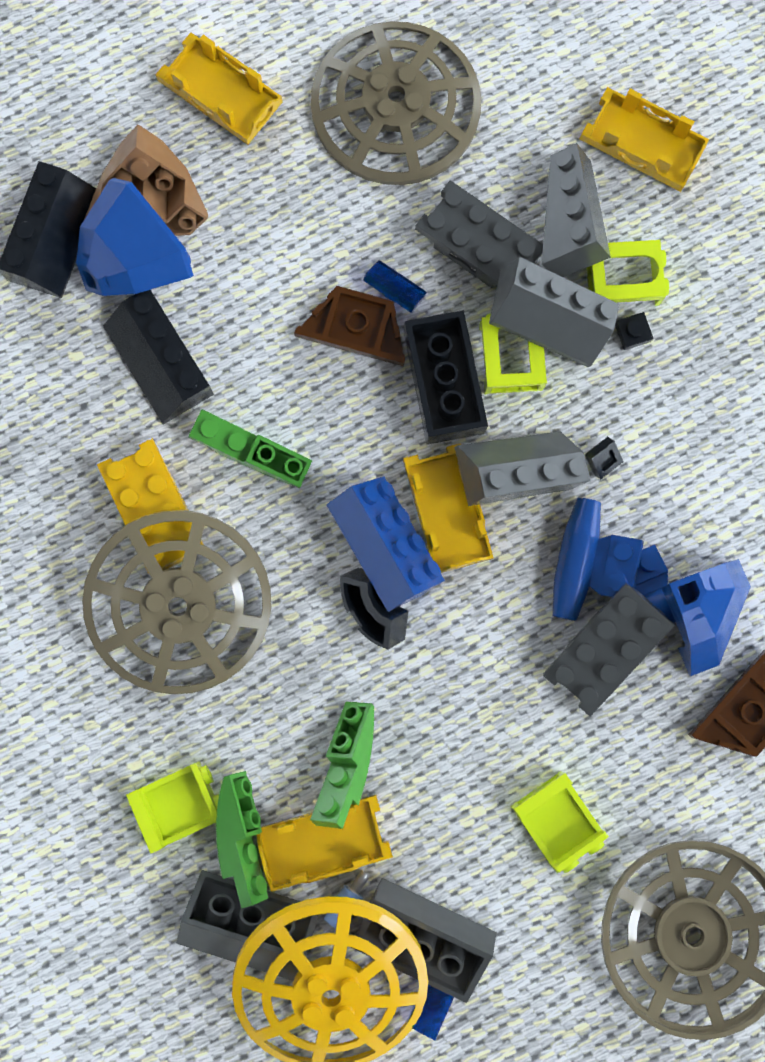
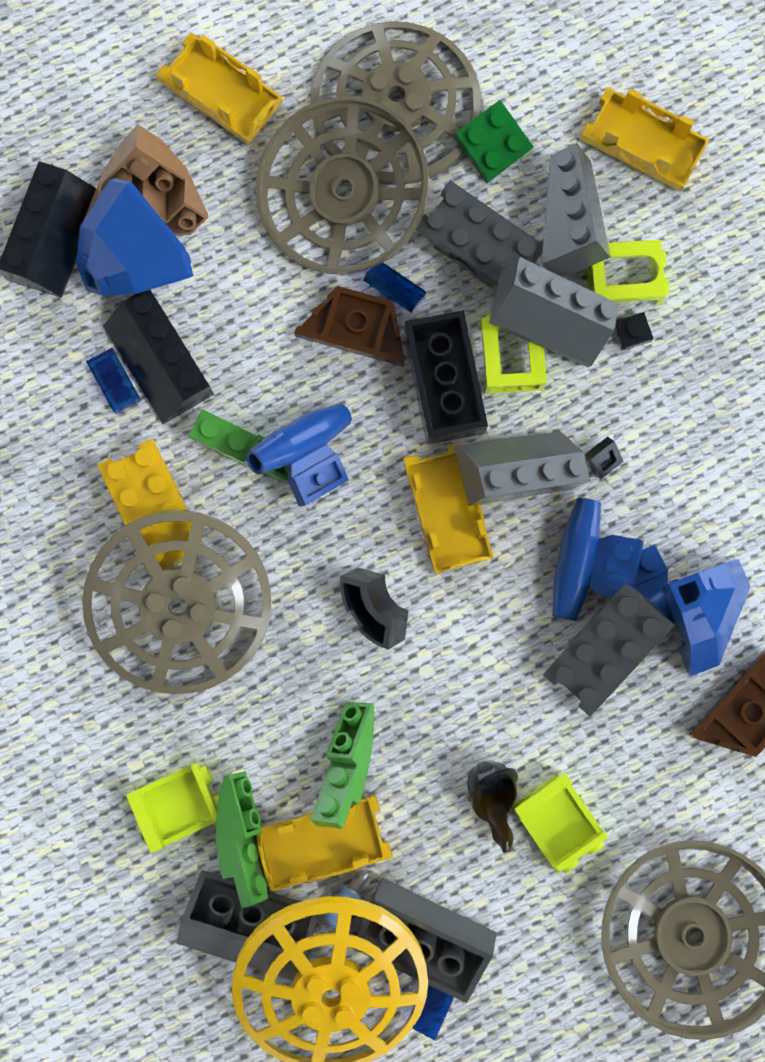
(113, 380): none -> clear blue plate
(304, 448): none -> blue plate
(331, 174): none -> dark tan dish
(385, 542): blue brick -> none
(492, 795): none -> piece
(493, 141): none -> green plate

